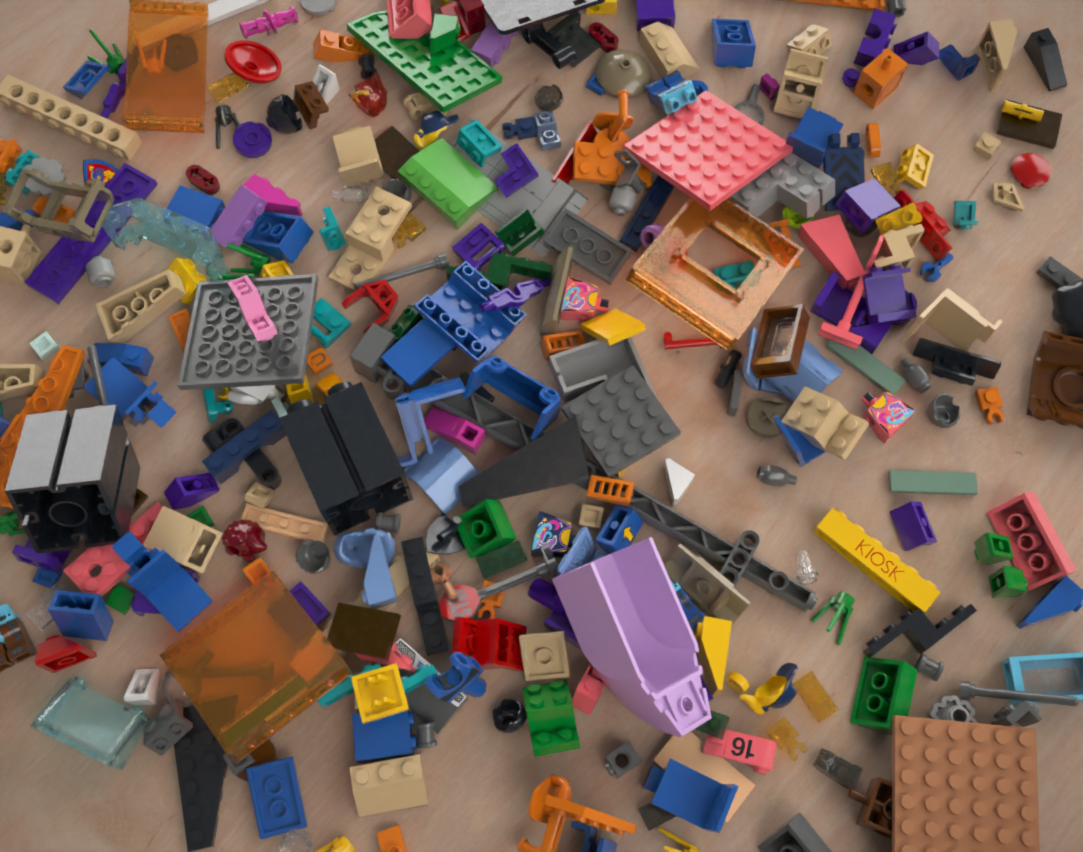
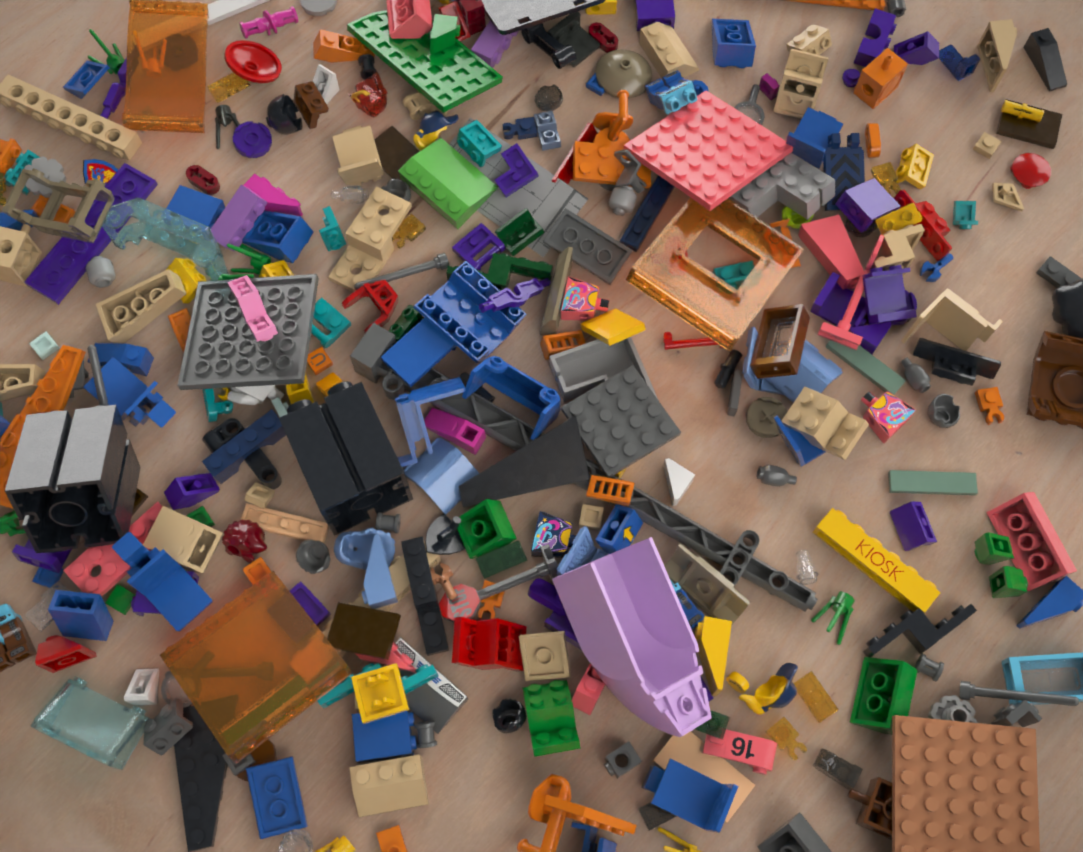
(459, 678): blue connector -> none
(649, 234): medium lavender head -> none

